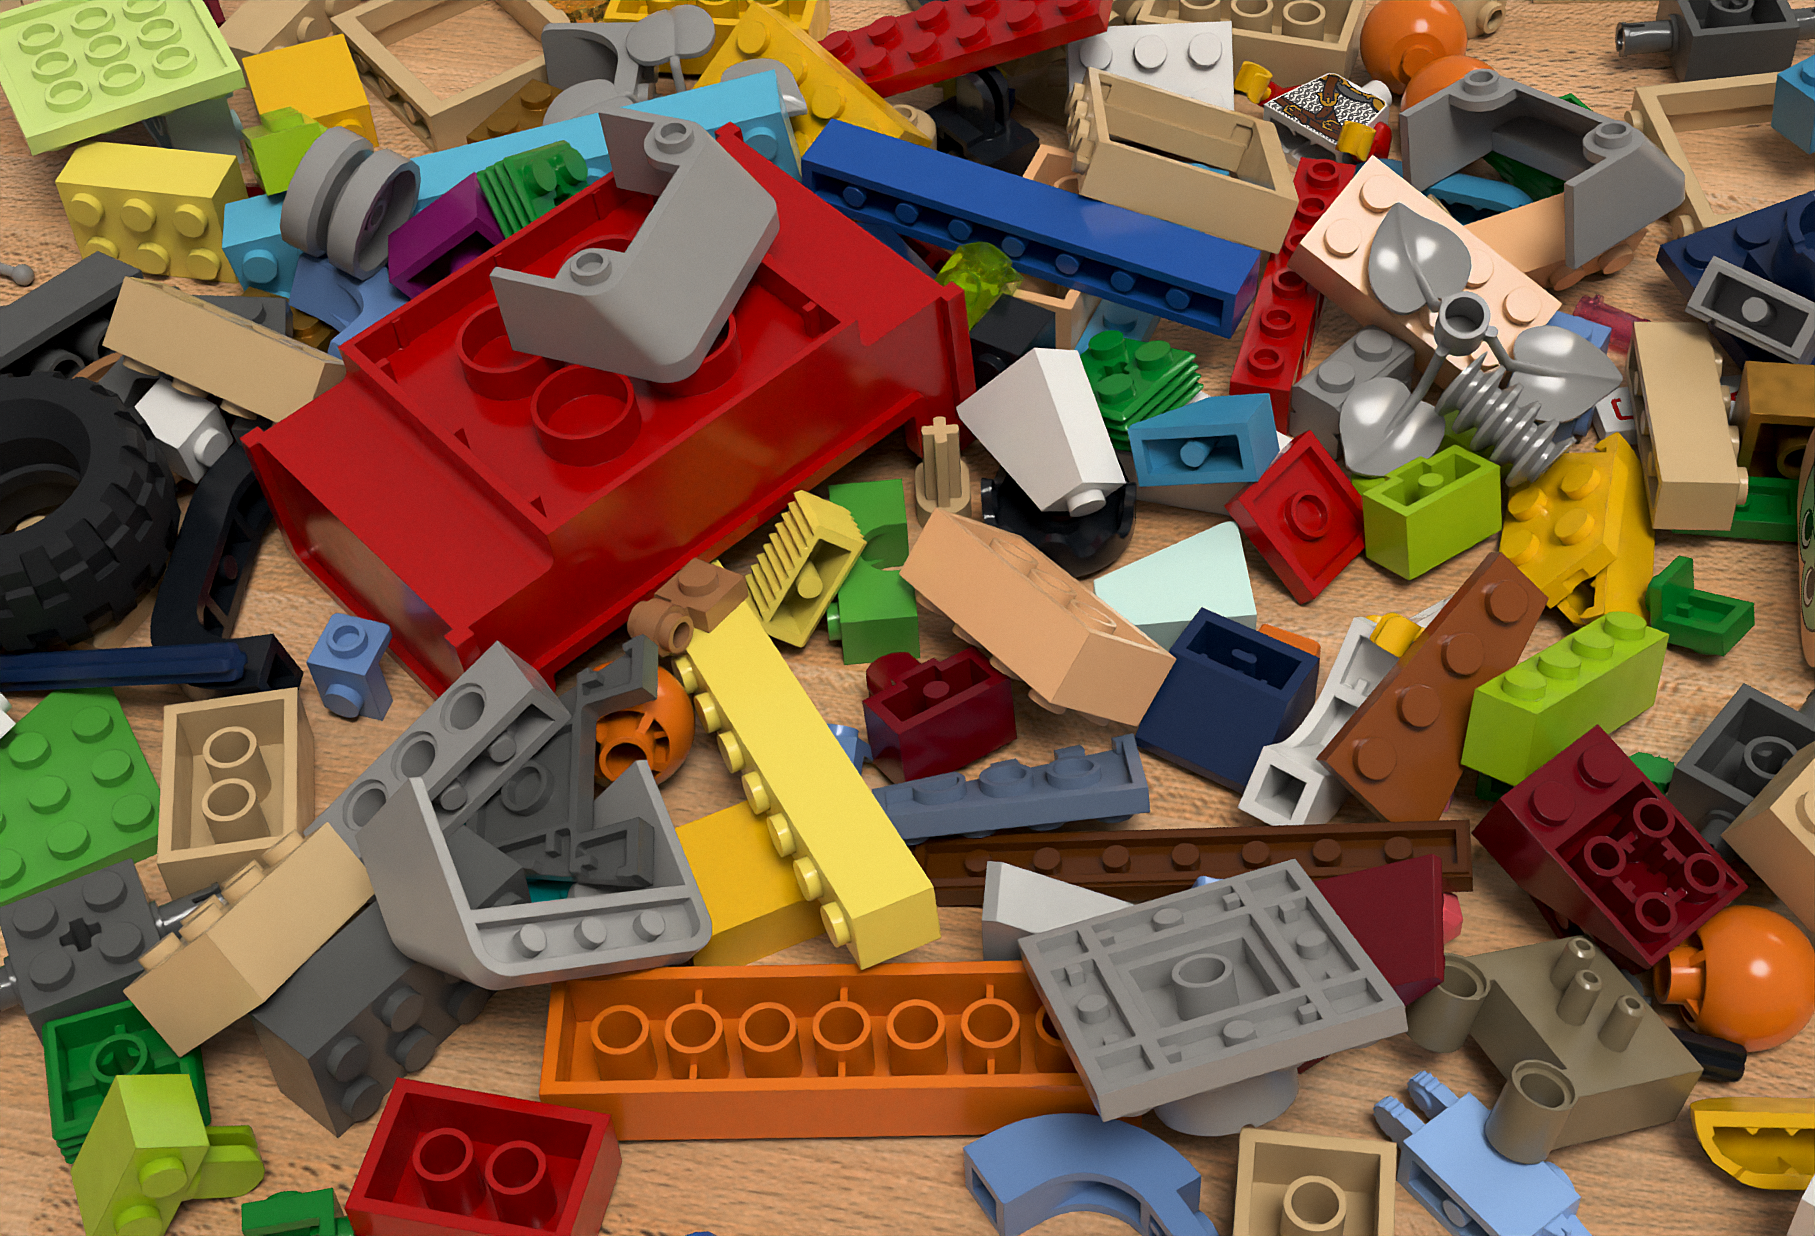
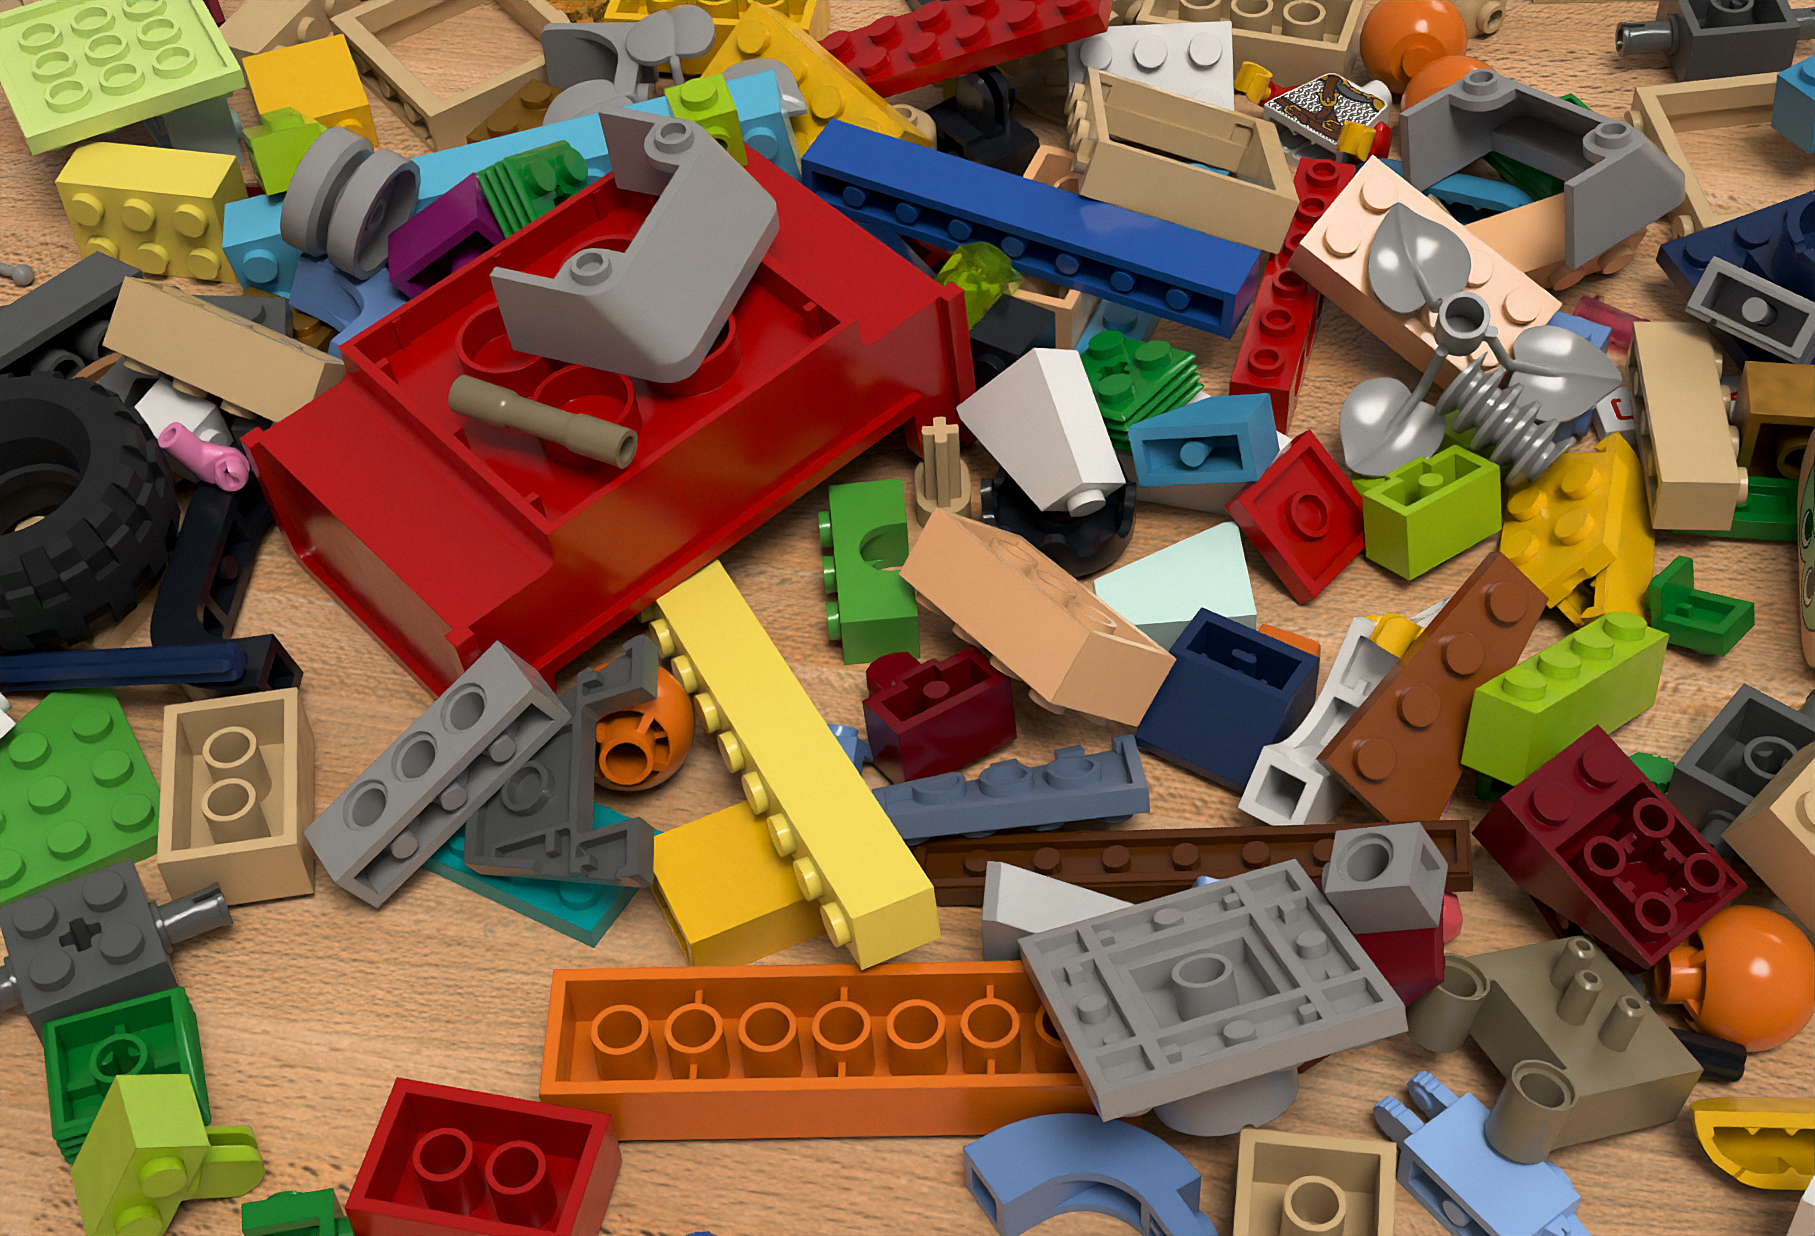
(206, 460): none -> bright pink arm
(252, 940): tan brick -> none
(349, 669): medium blue bracket -> none
(370, 1012): dark grey brick -> none
(542, 942): light grey windscreen -> none
(576, 432): none -> dark tan piece
(693, 598): medium nougat plate -> none
(712, 107): none -> lime brick
(803, 567): light yellow brick -> none
(1321, 393): light grey brick -> none
(1386, 878): none -> light grey brick

